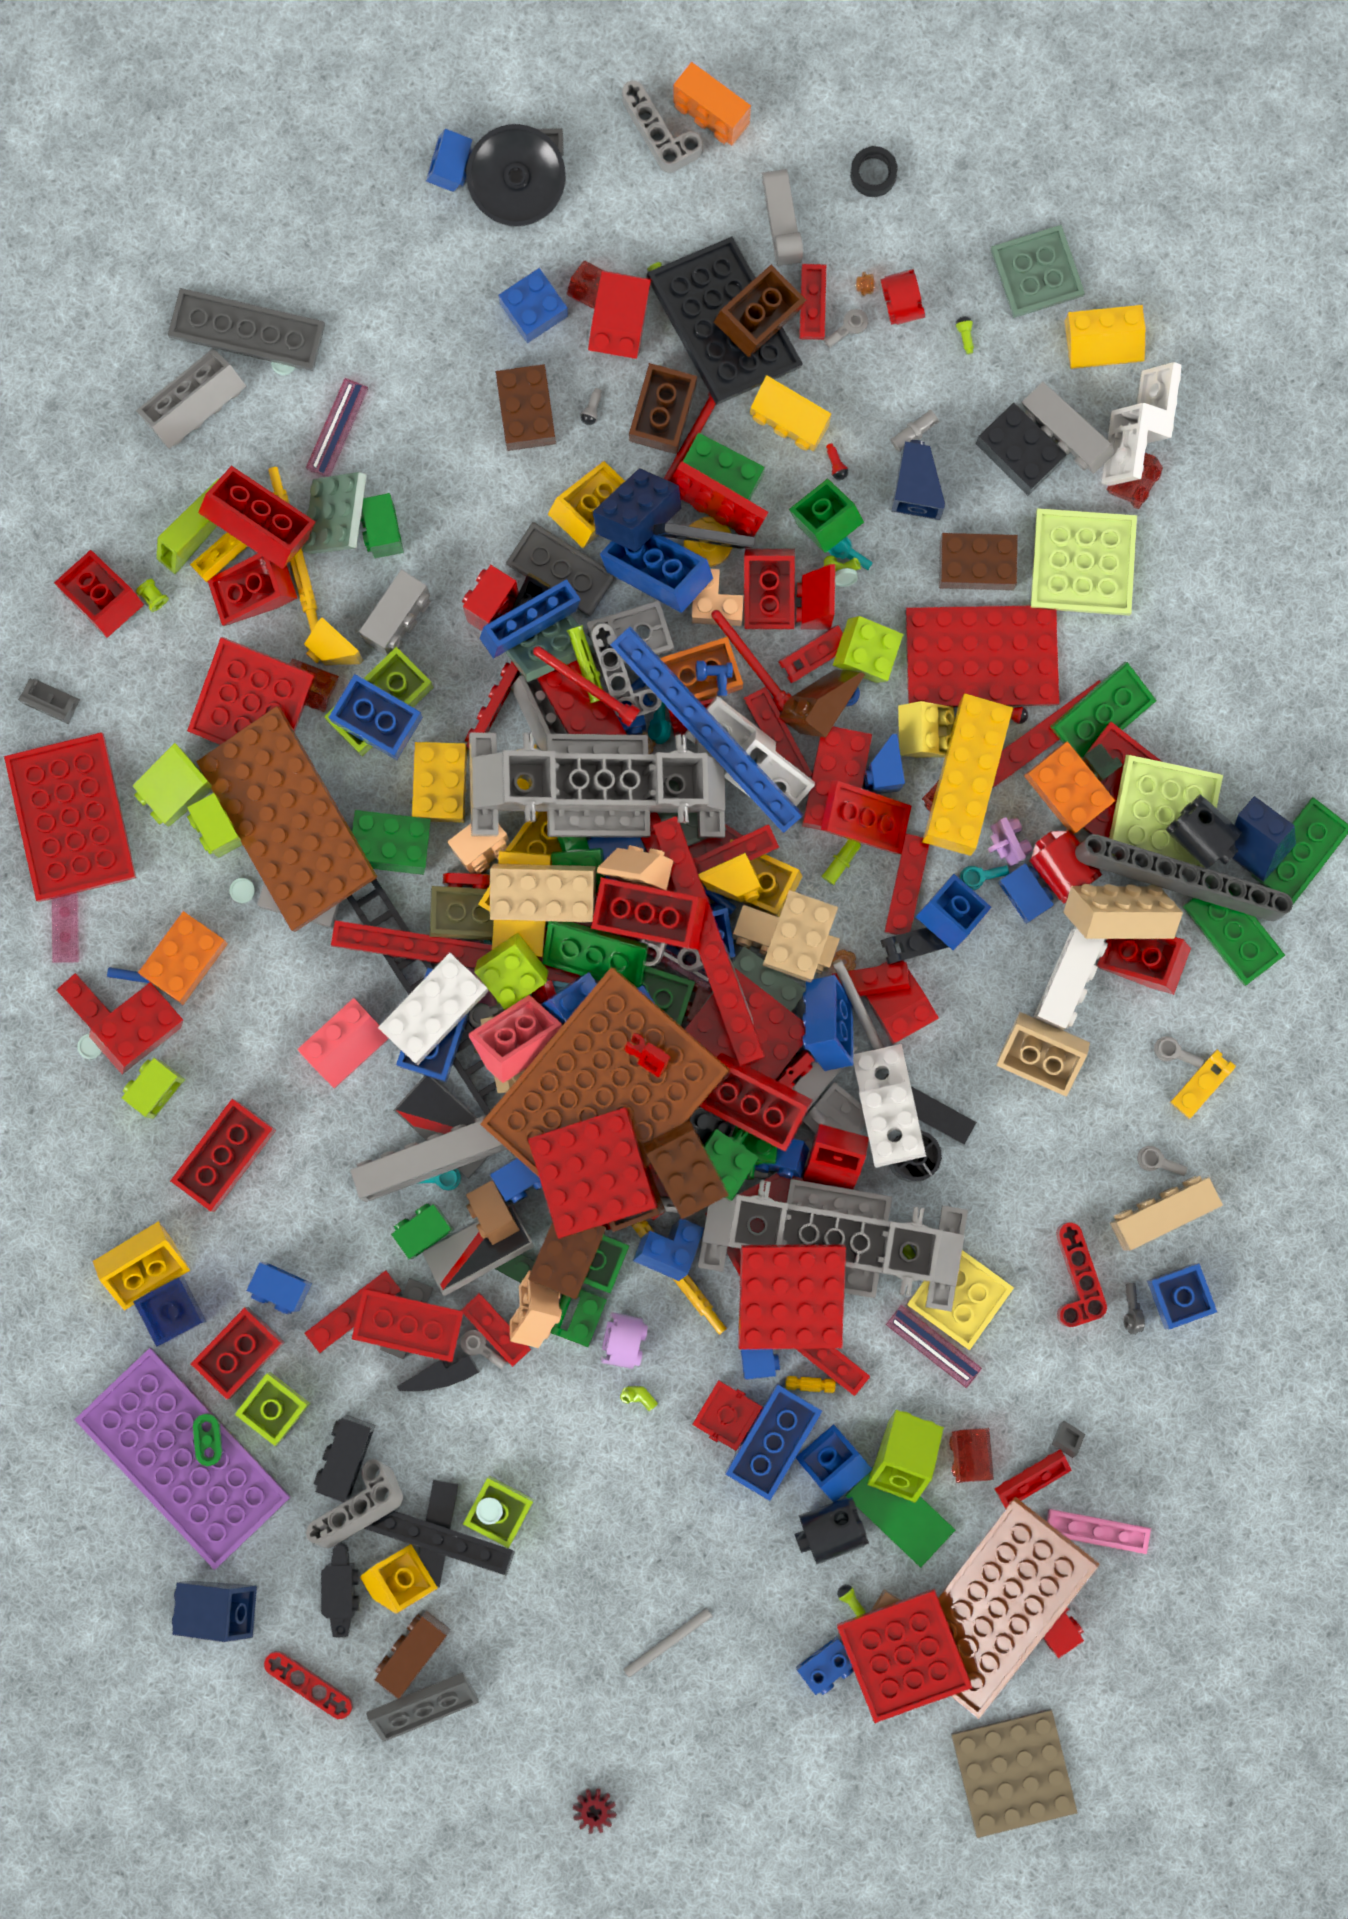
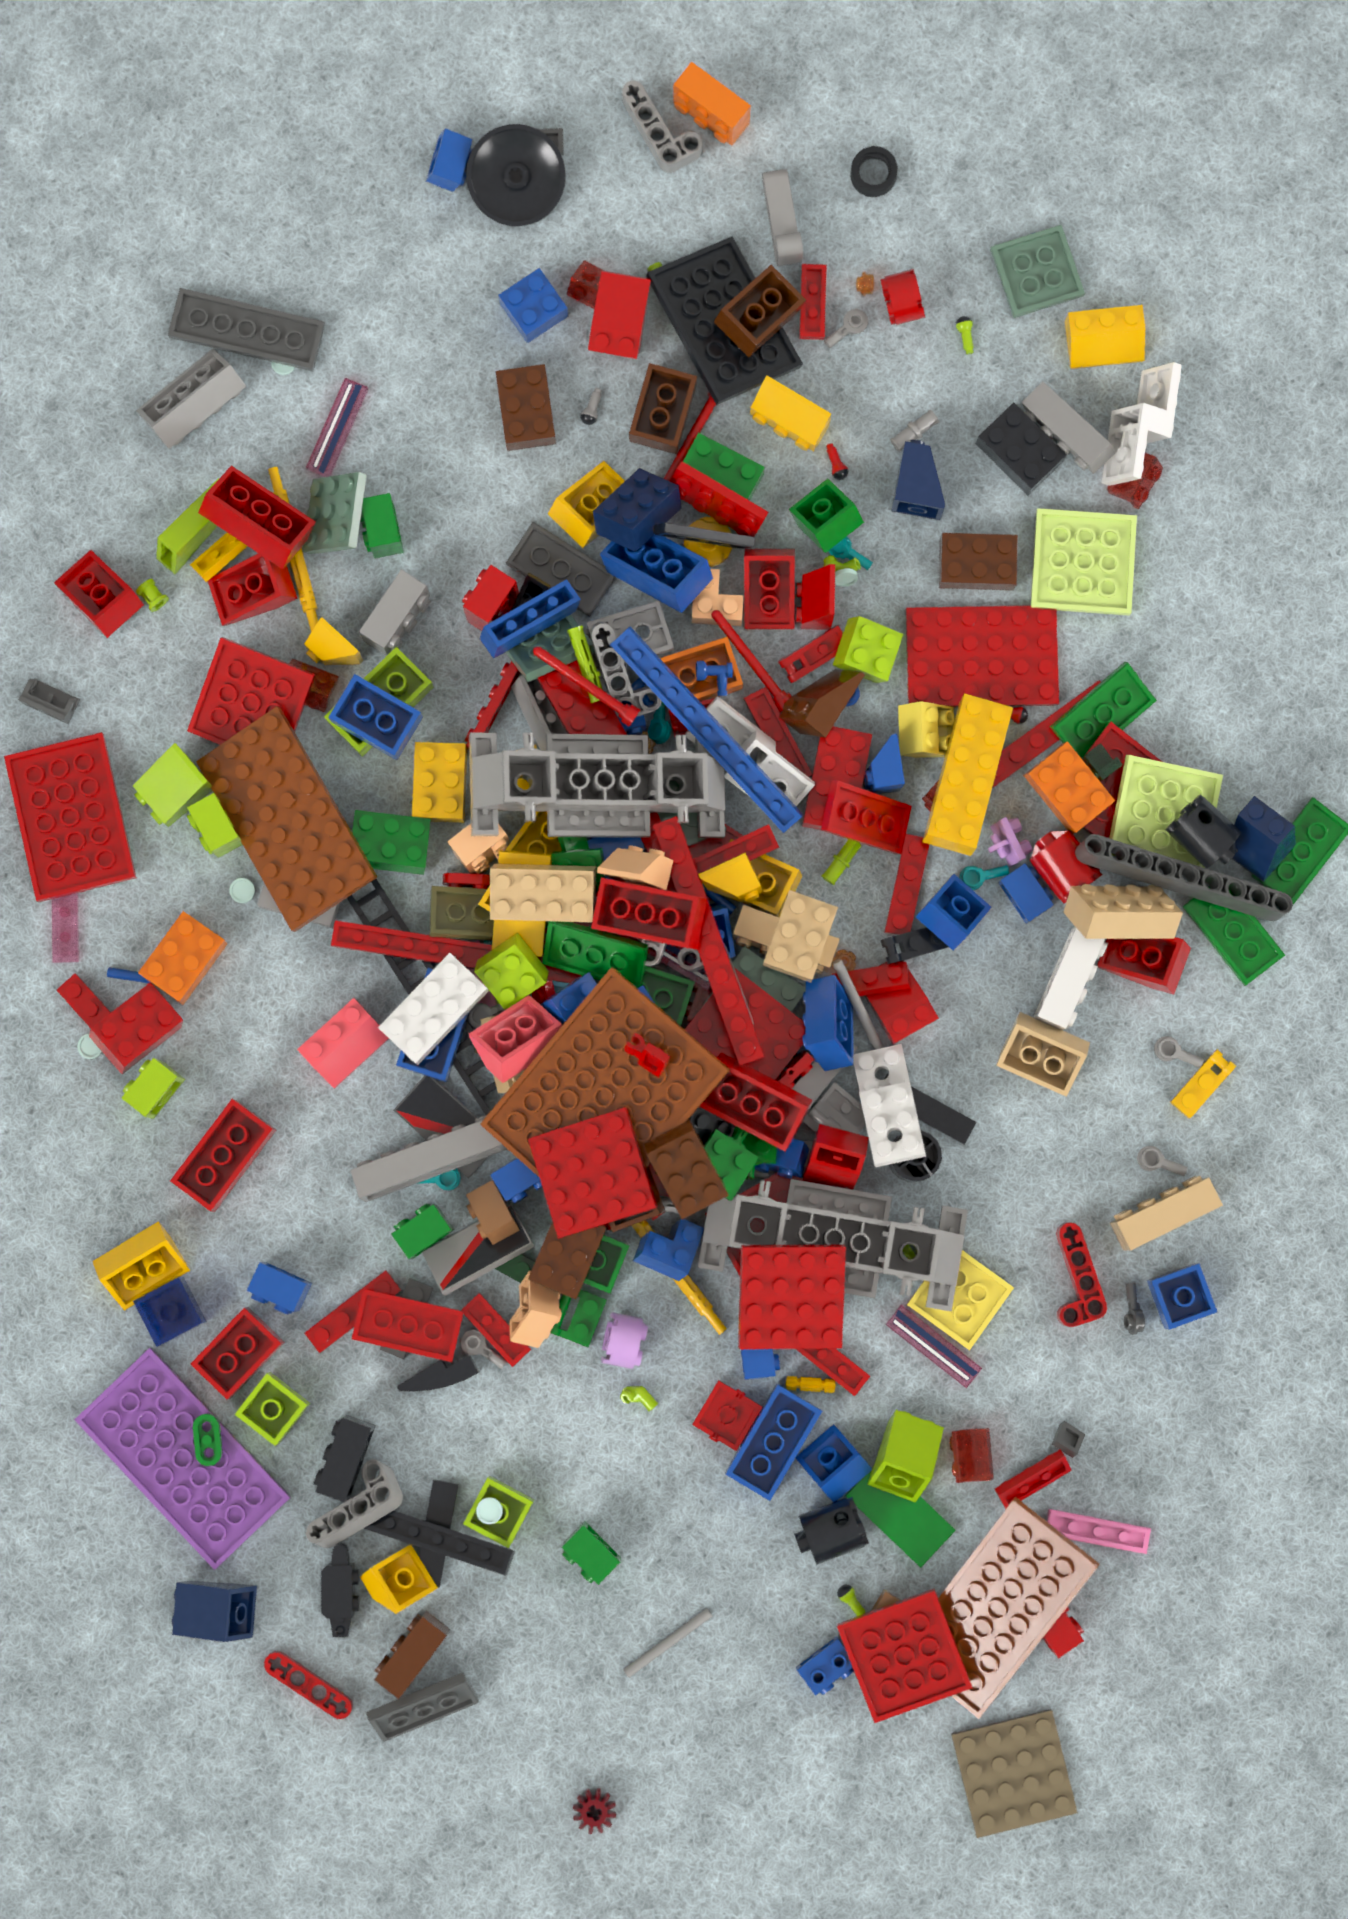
(590, 1553): none -> green brick

